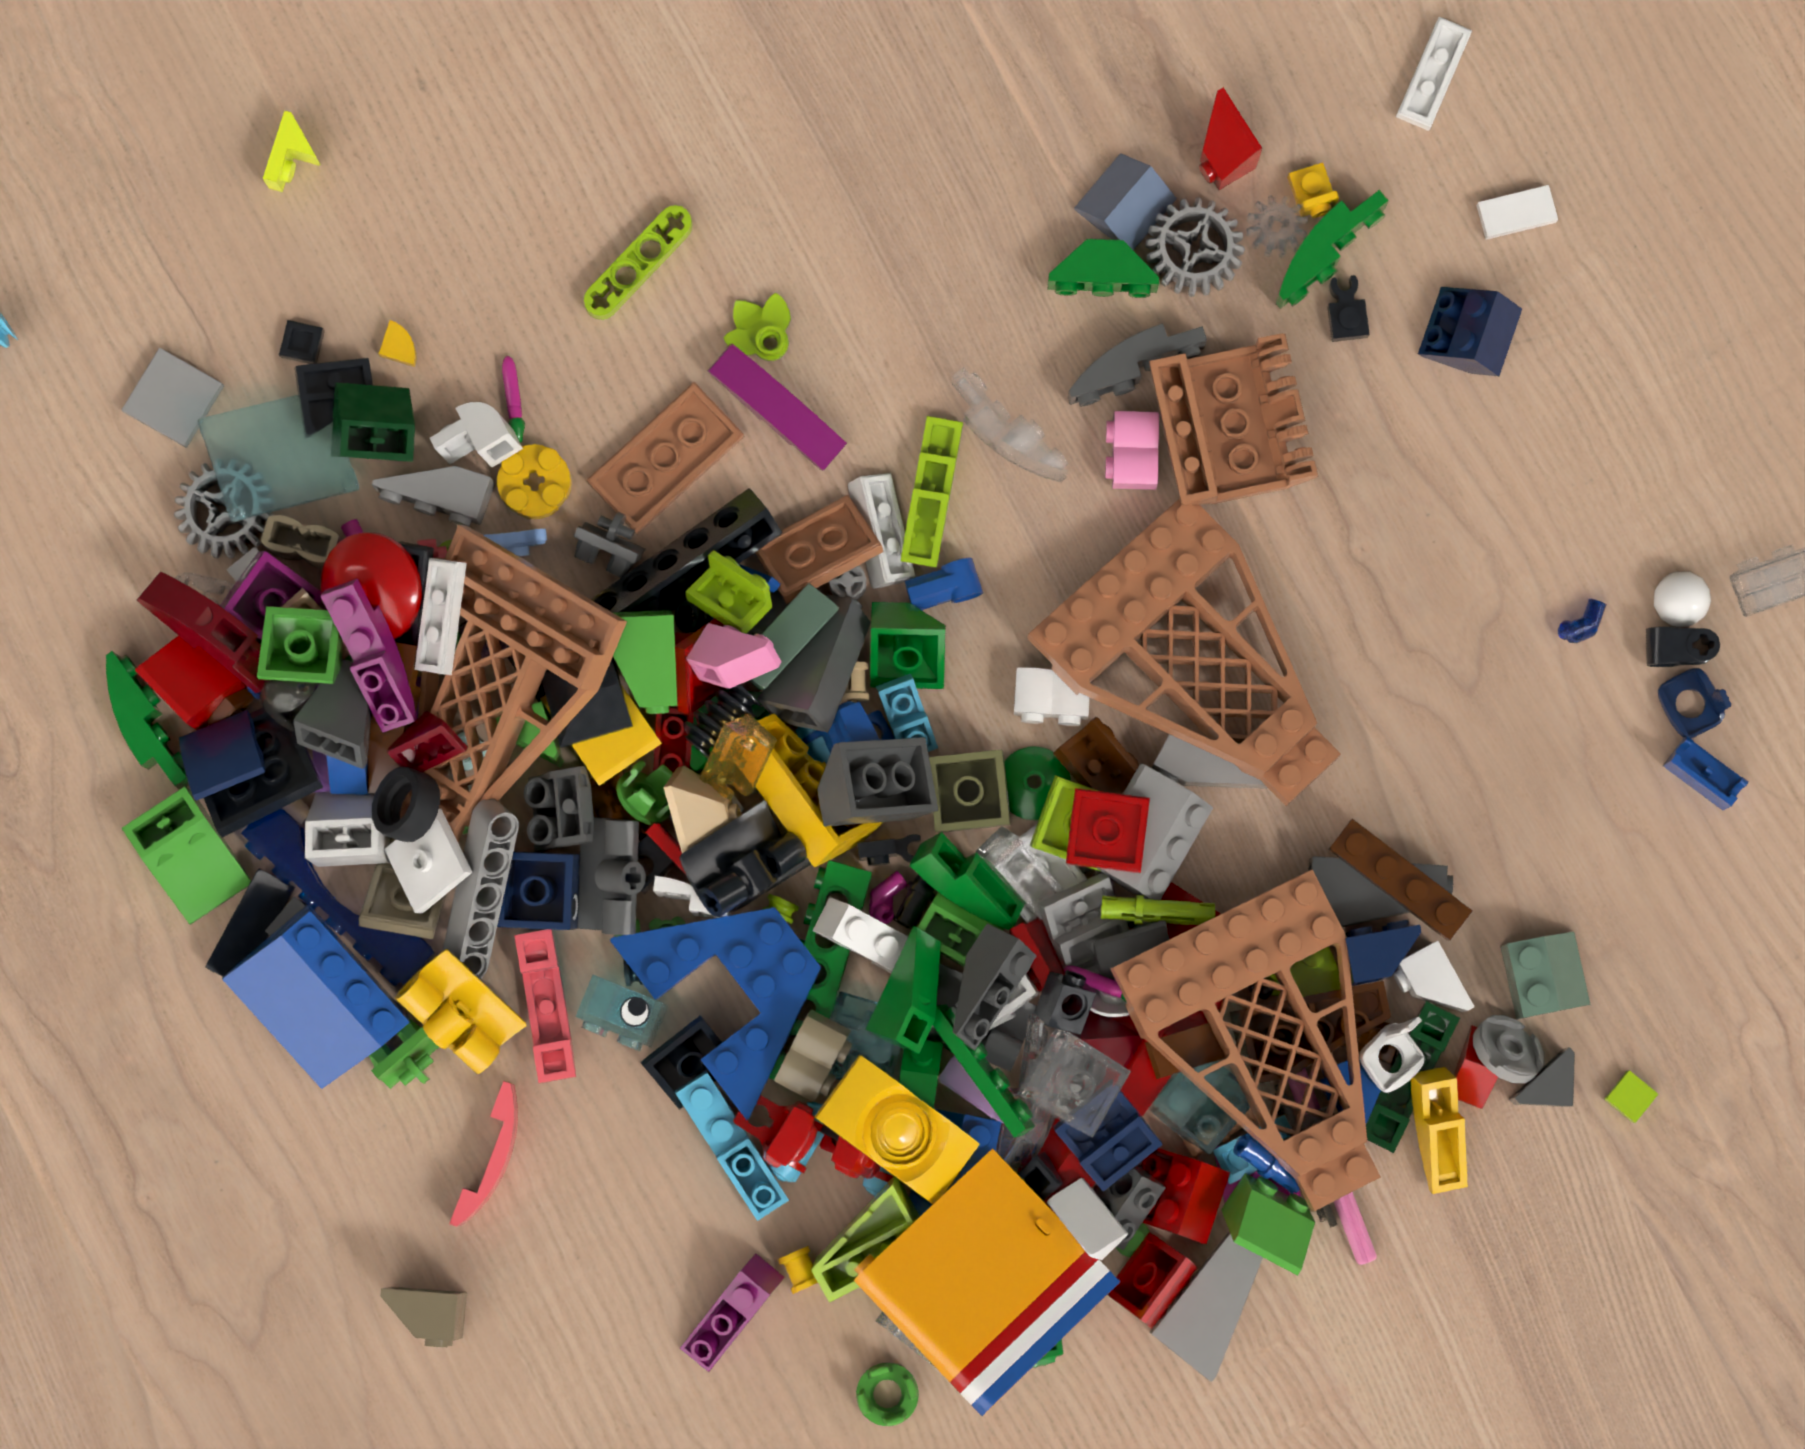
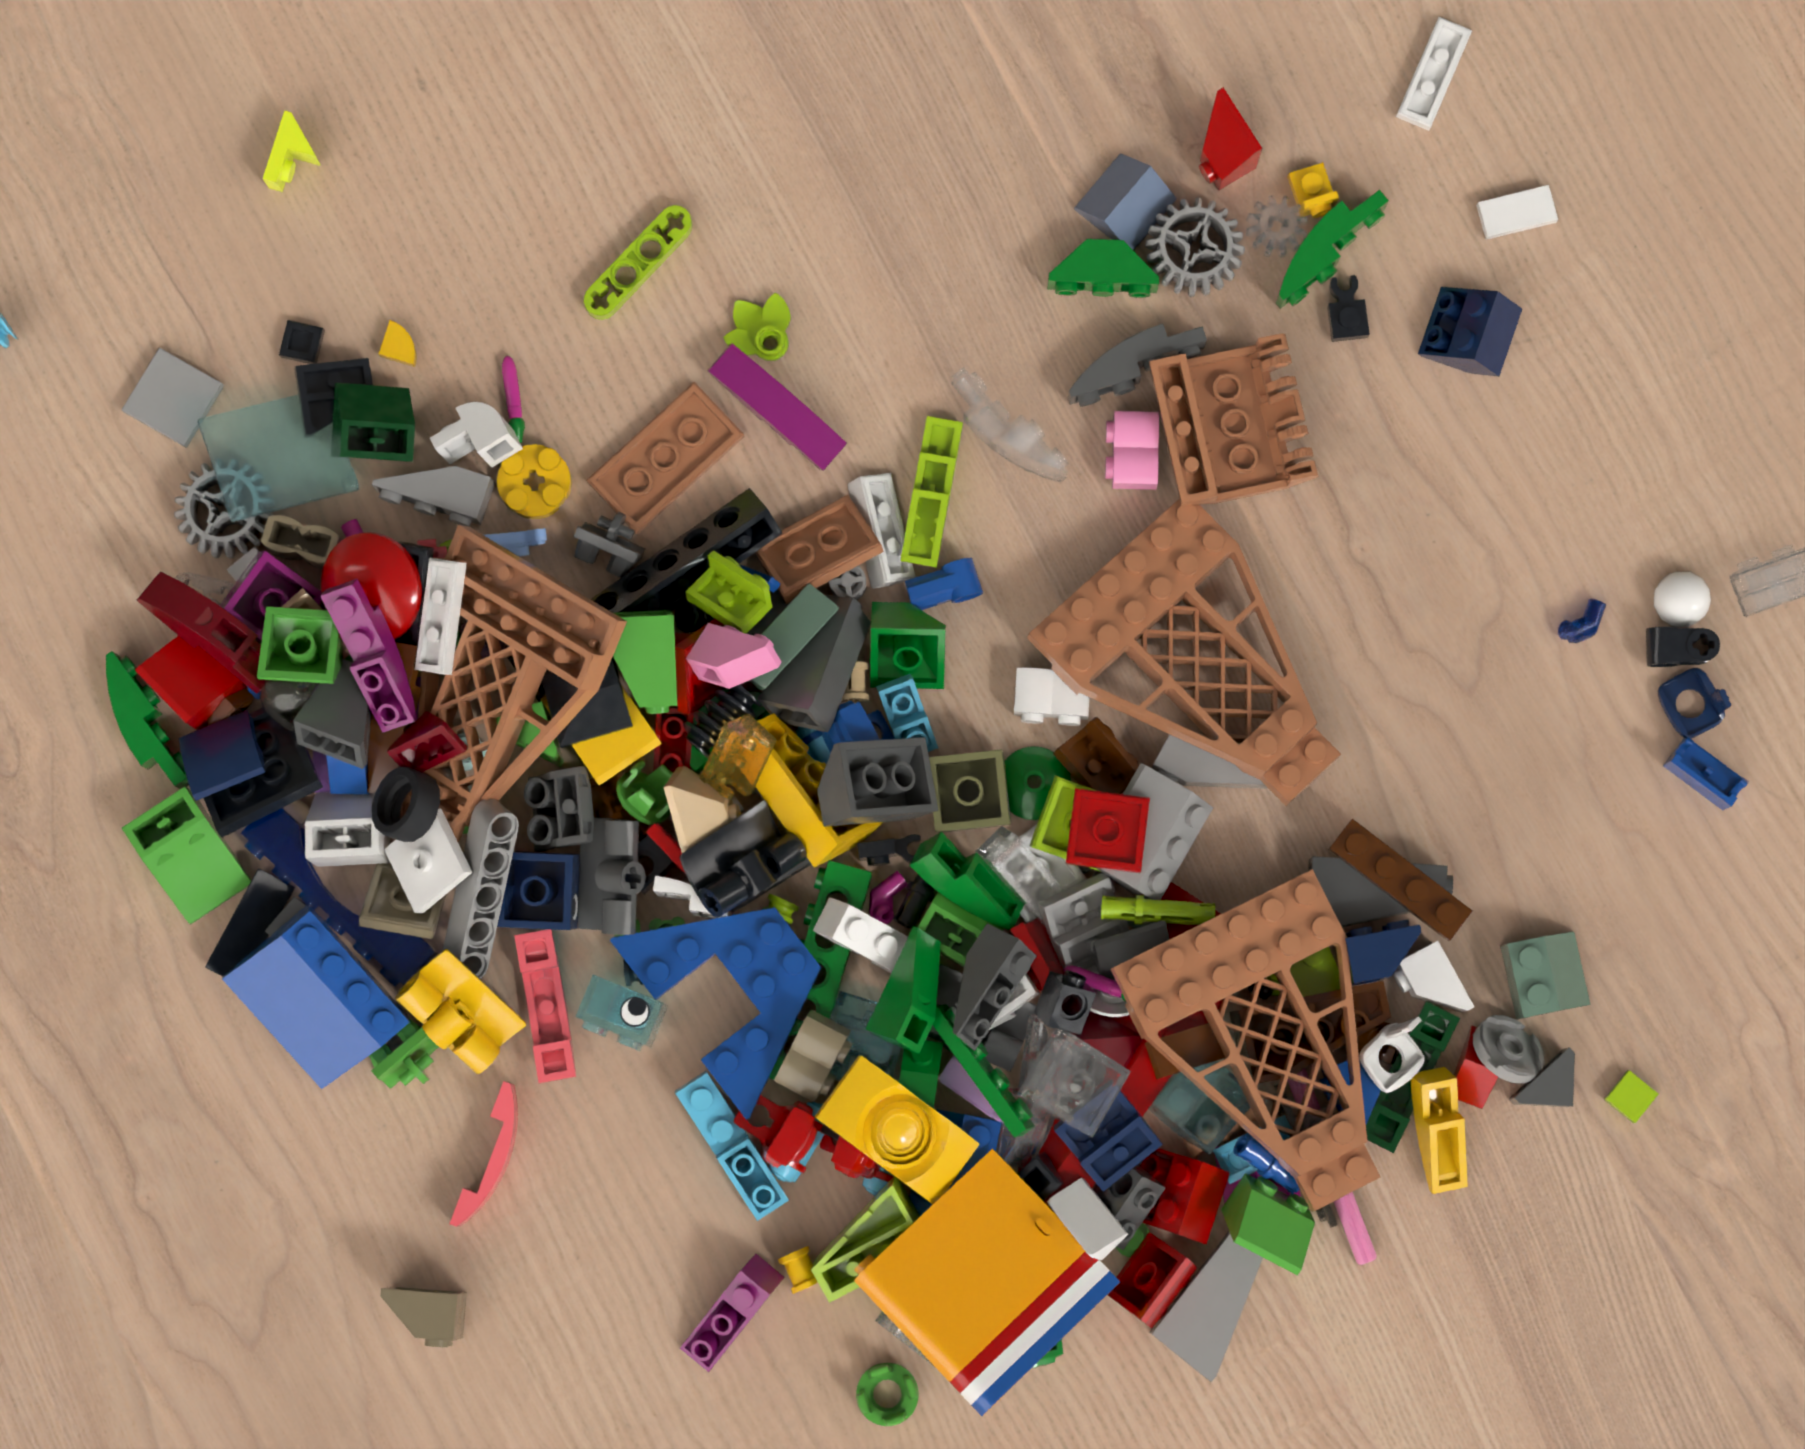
(681, 1056): black slope -> none

